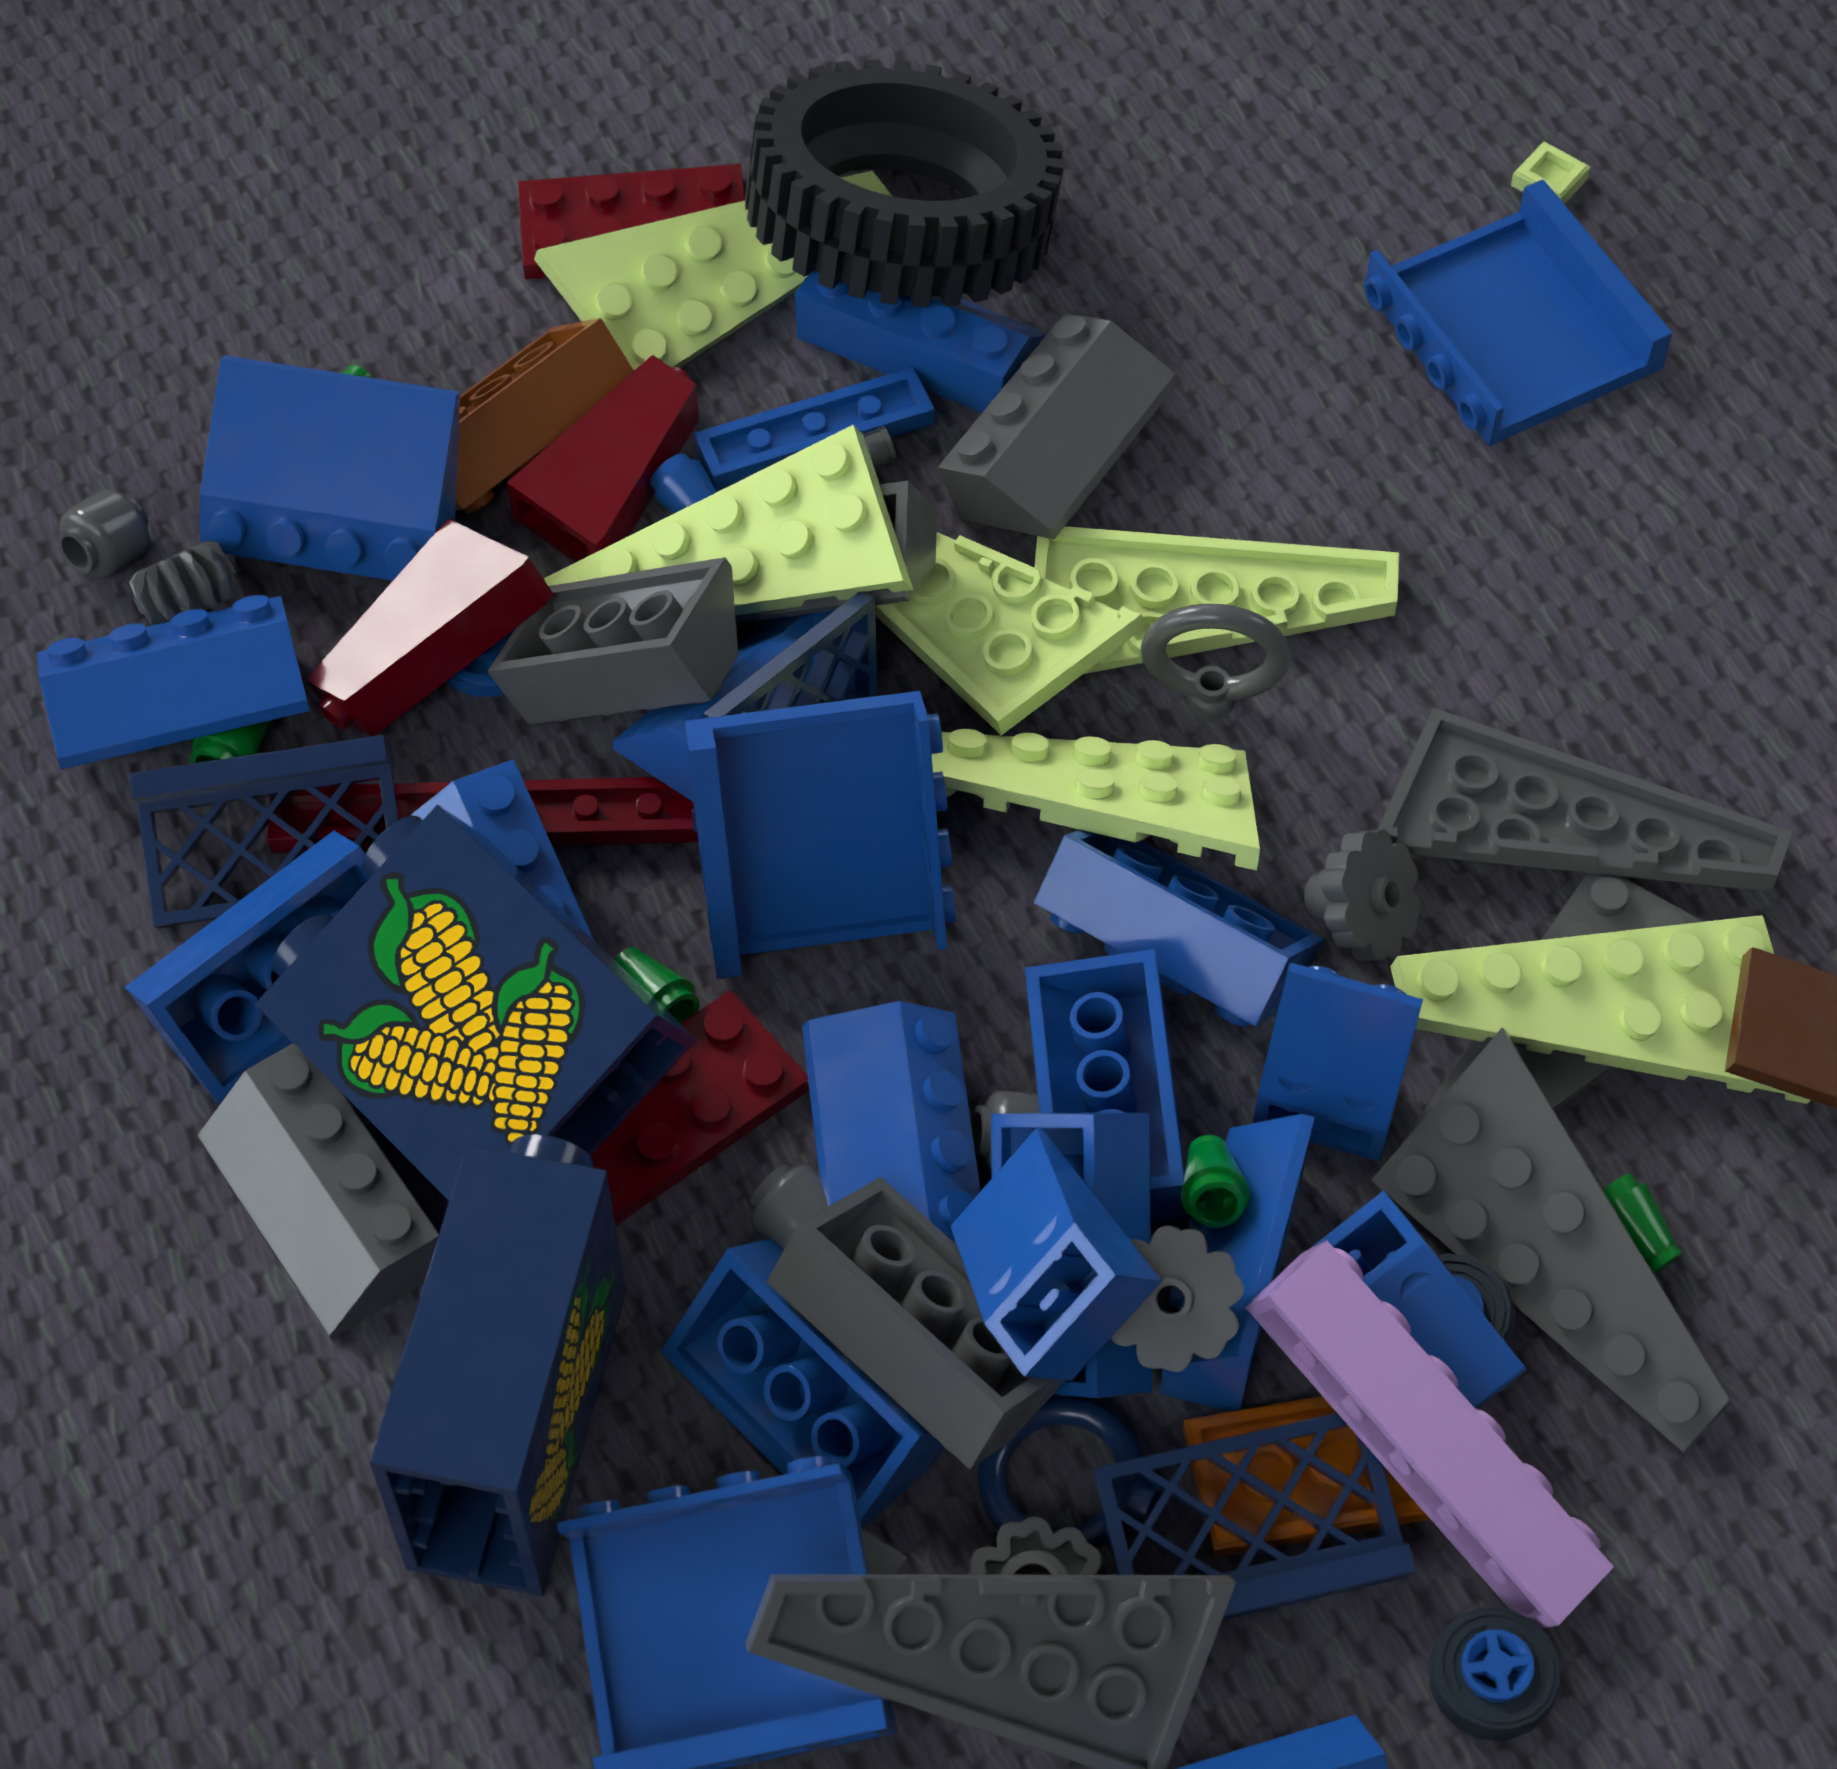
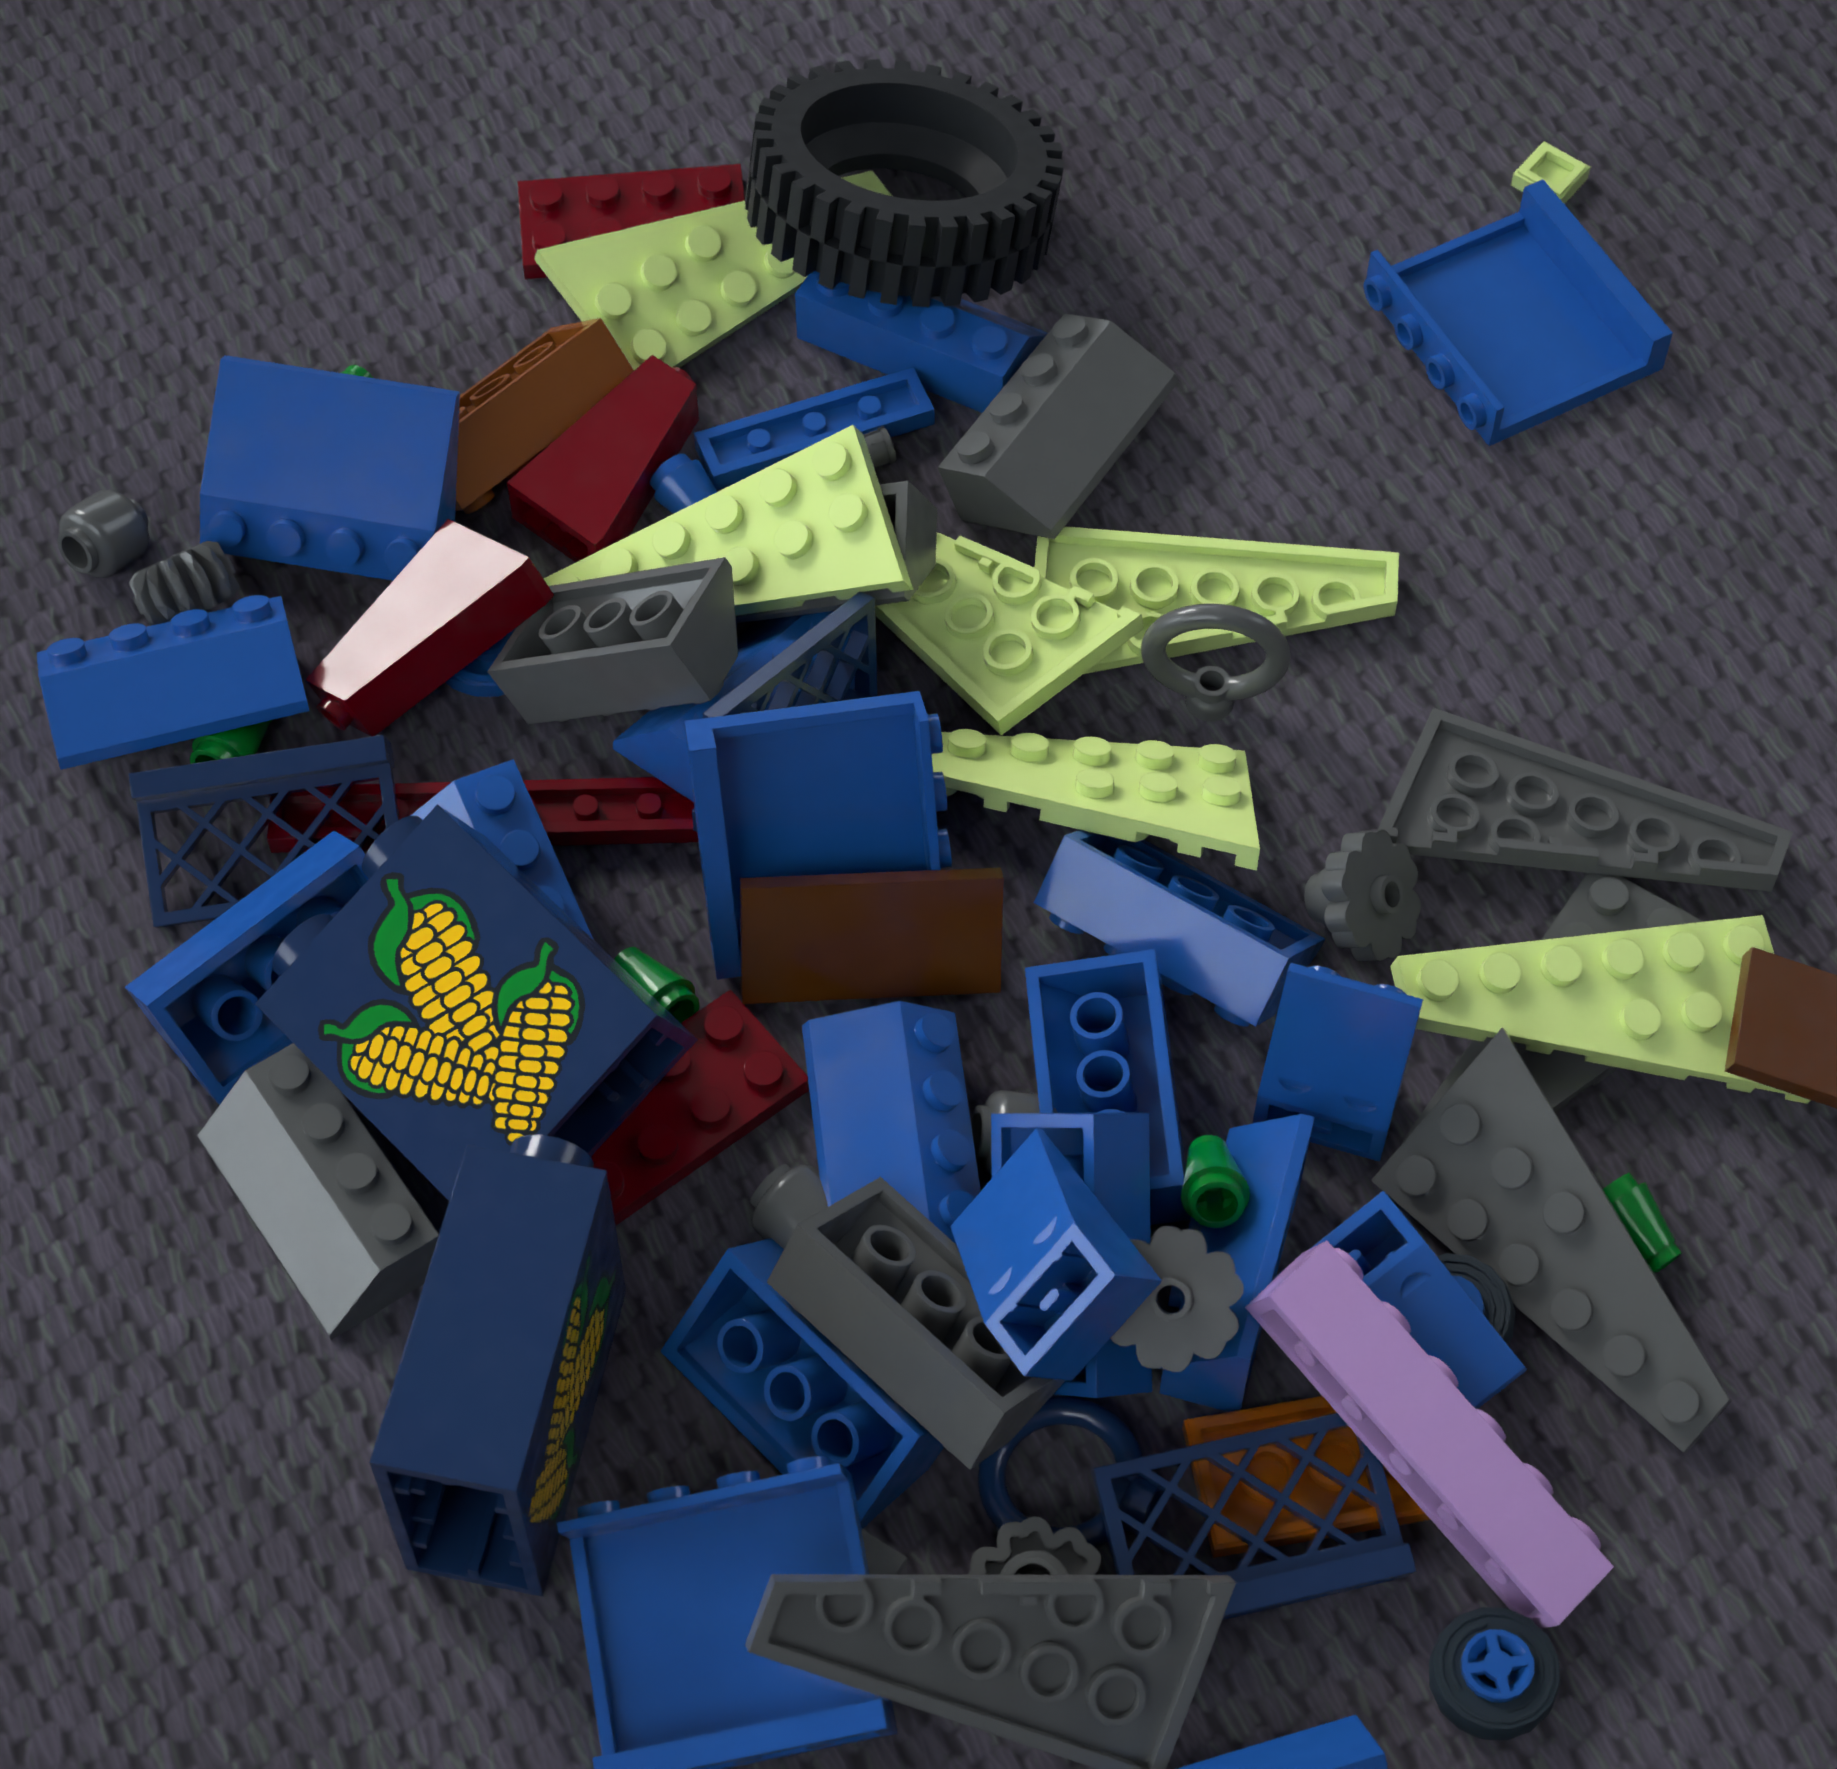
(871, 935): none -> reddish brown tile

